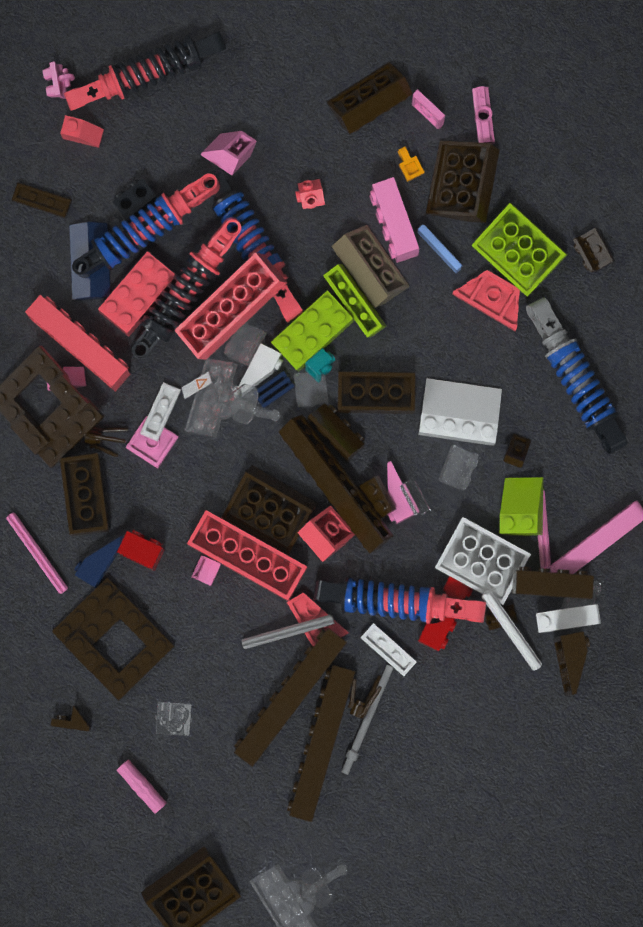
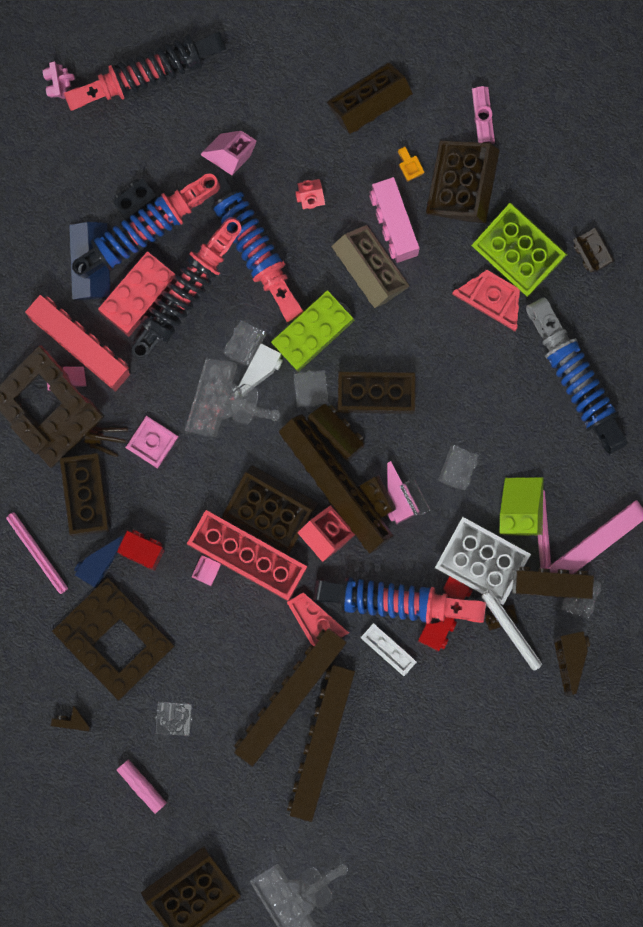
(41, 200): dark brown tile -> none
(81, 131): coral slope -> none
(160, 411): white tile -> none
(196, 385): clear sticker -> none
(230, 306): coral brick -> none
(277, 396): dark blue tile -> none
(288, 631): light grey axle -> none
(319, 364): teal brick -> none
(352, 754): light grey bar -> none
(354, 300): lime brick -> none
(361, 707): dark brown plant -> none
(428, 109): bright pink tile -> none
(439, 248): light blue tile -> none
(460, 412): white slope -> none
(517, 451): dark brown slope -> none
(568, 618): white slope -> none

